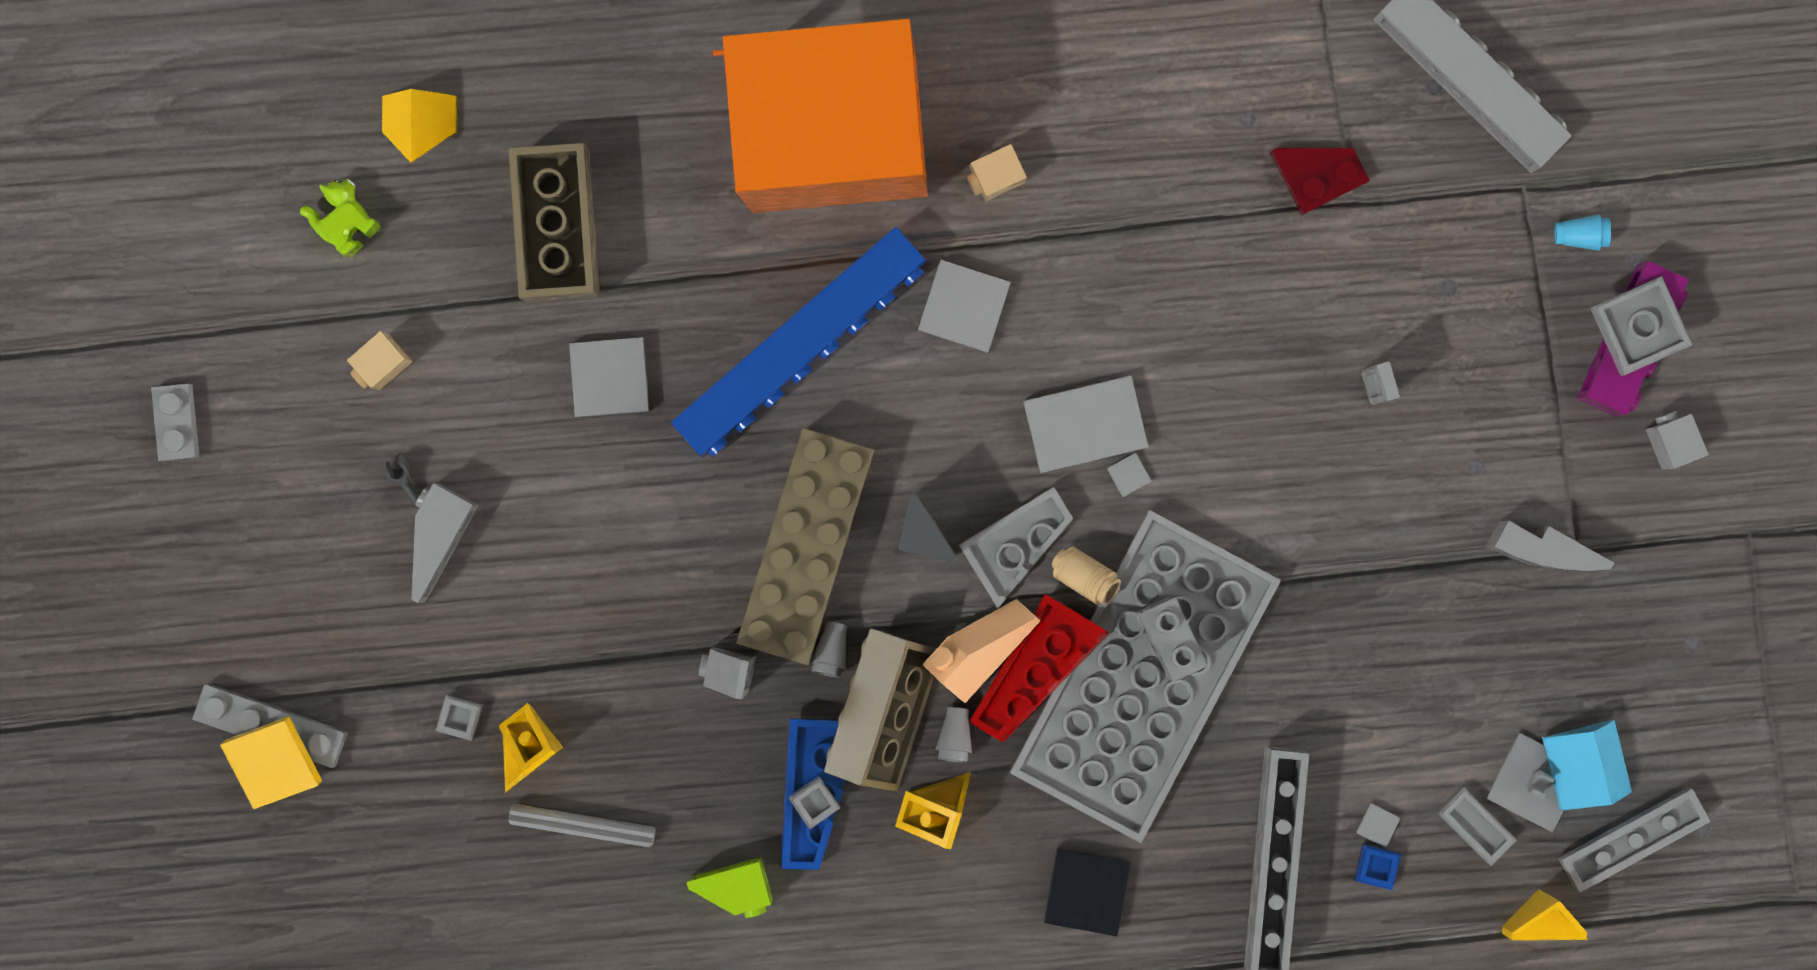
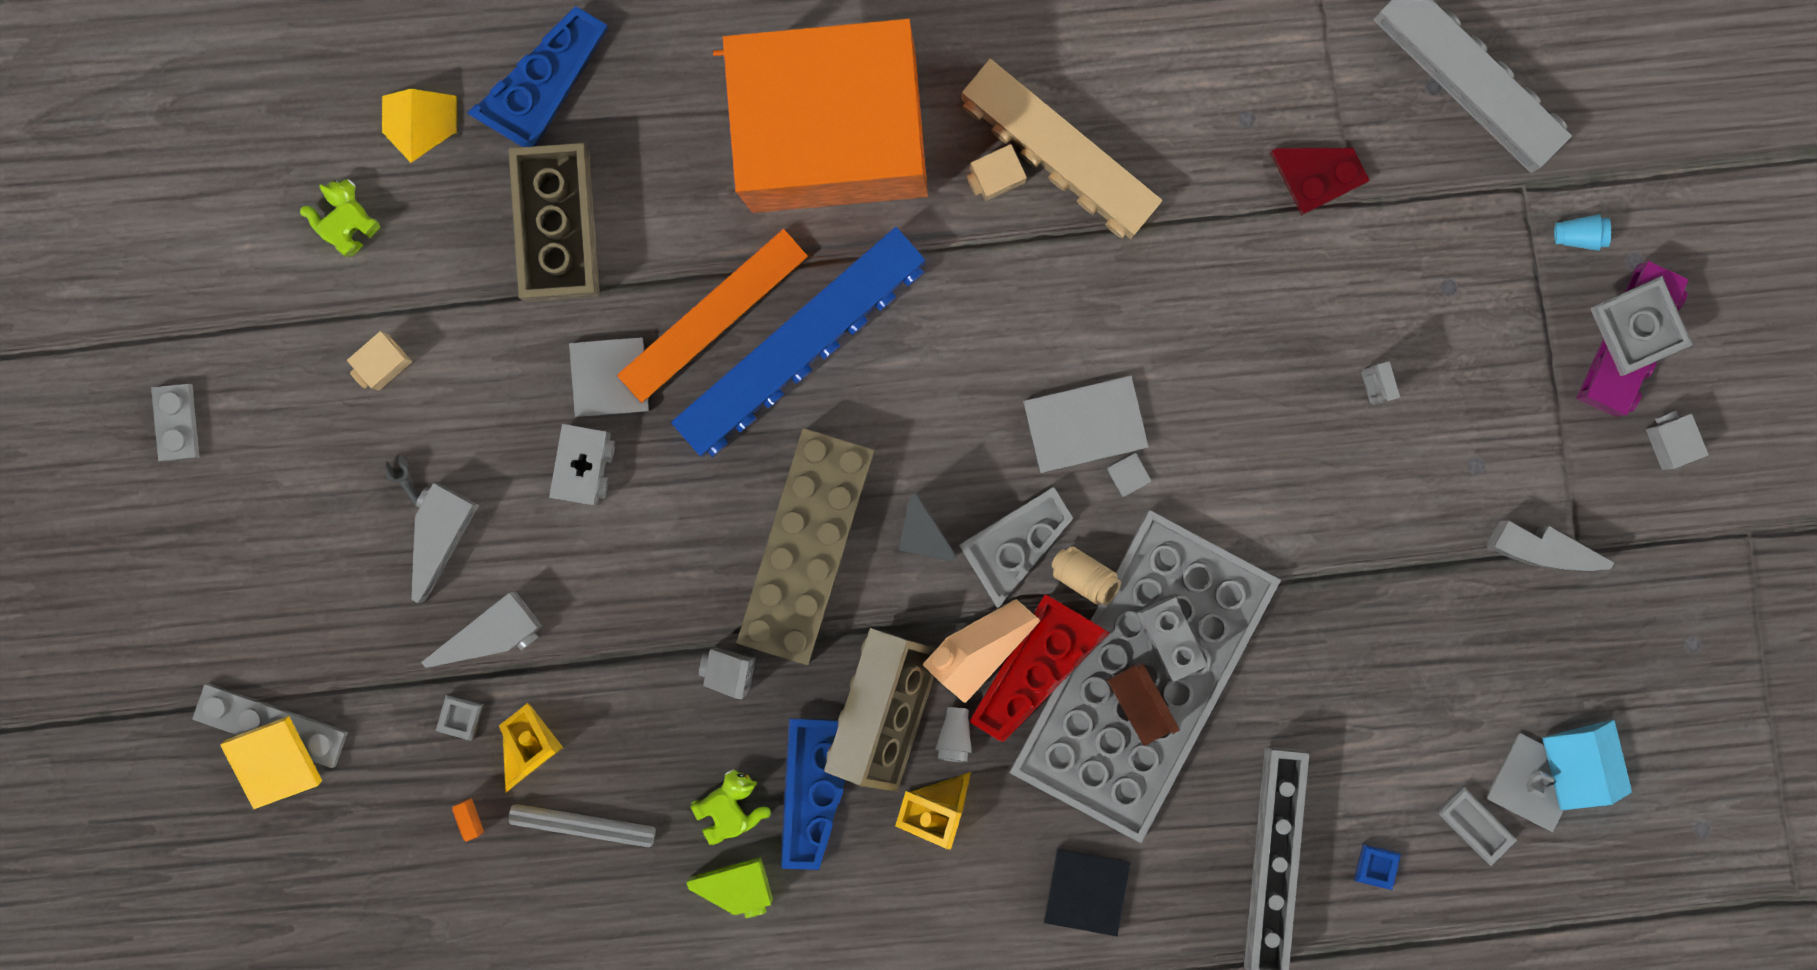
(467, 820): none -> orange tile
(495, 631): none -> light grey slope
(536, 89): none -> blue wing
(572, 447): none -> light grey brick
(712, 316): none -> orange tile
(725, 811): none -> lime animal
(814, 802): light grey tile -> none
(830, 653): light grey cone -> none
(964, 306): light grey tile -> none
(1059, 149): none -> tan brick
(1142, 703): none -> copper panel
(1378, 825): light grey piece -> none
(1543, 919): yellow slope -> none
(1634, 839): light grey plate -> none

